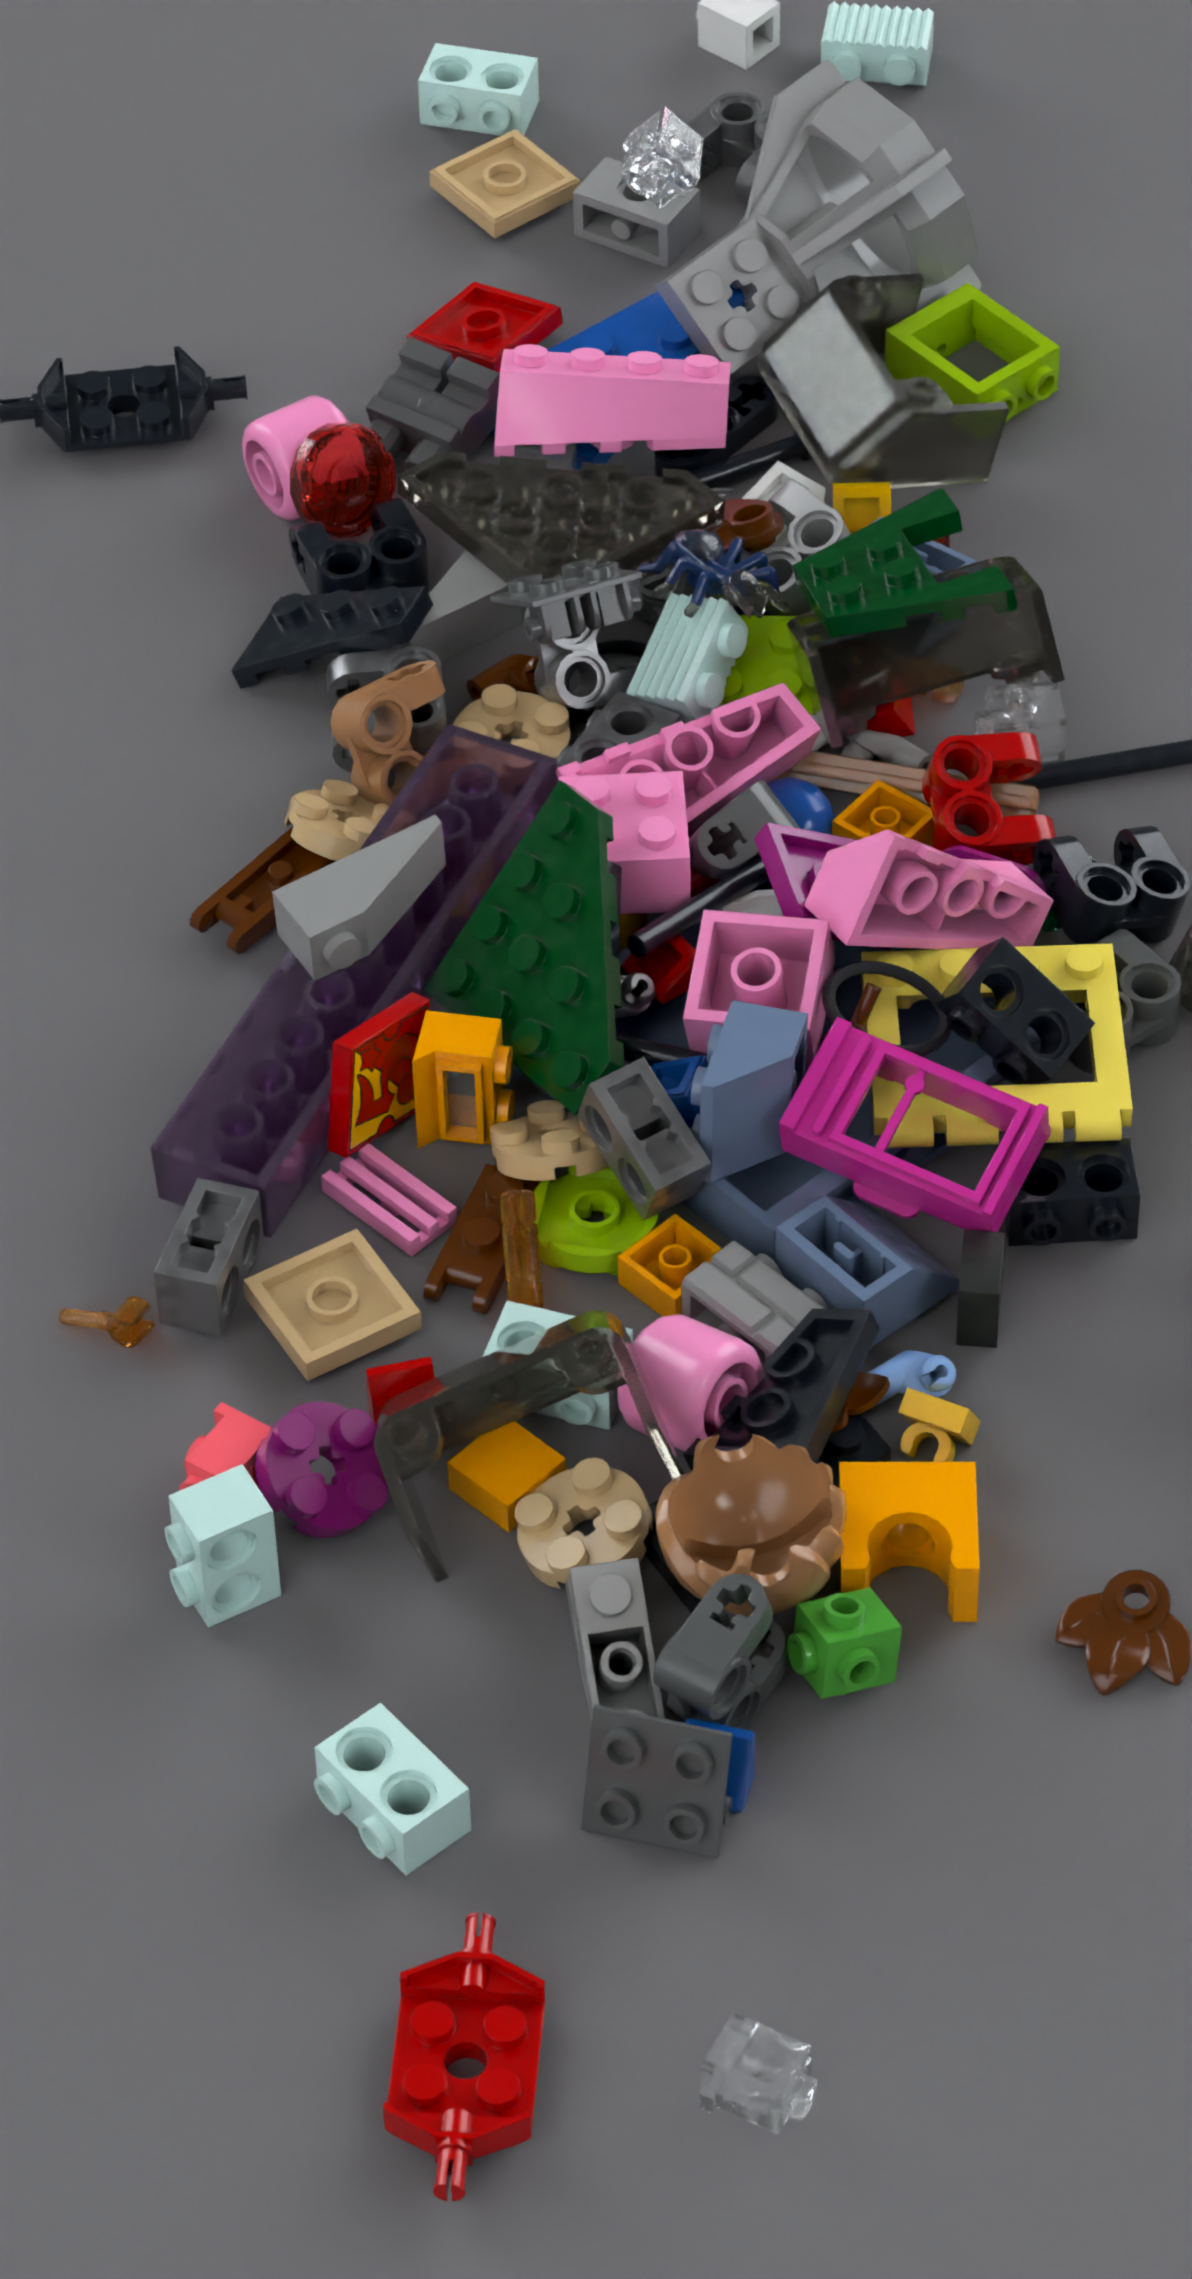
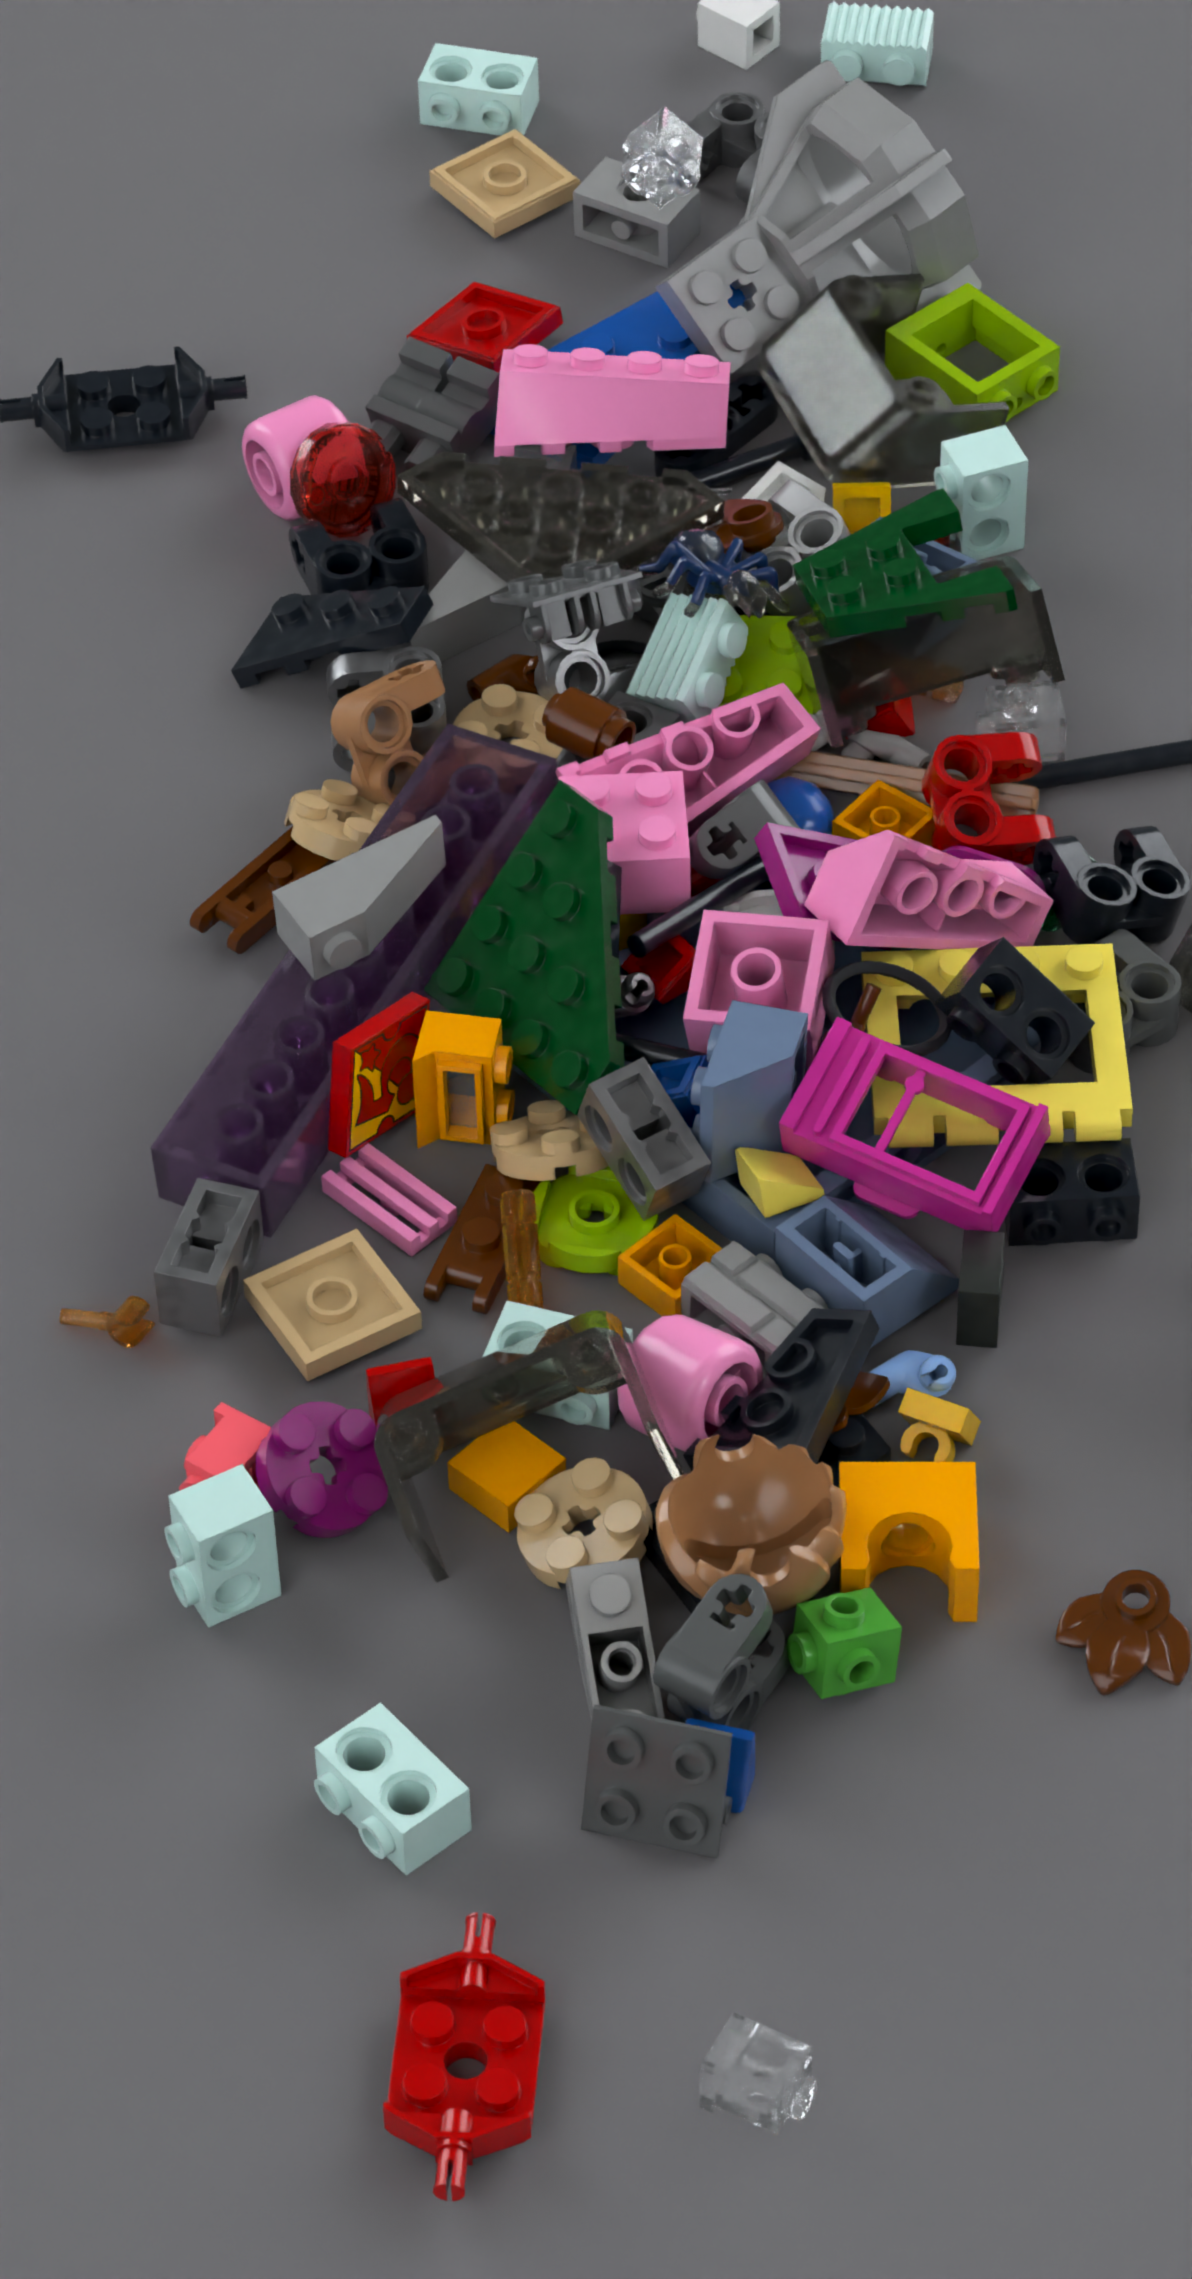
(585, 724): none -> reddish brown brick
(776, 1180): none -> light yellow slope
(988, 485): none -> light aqua brick

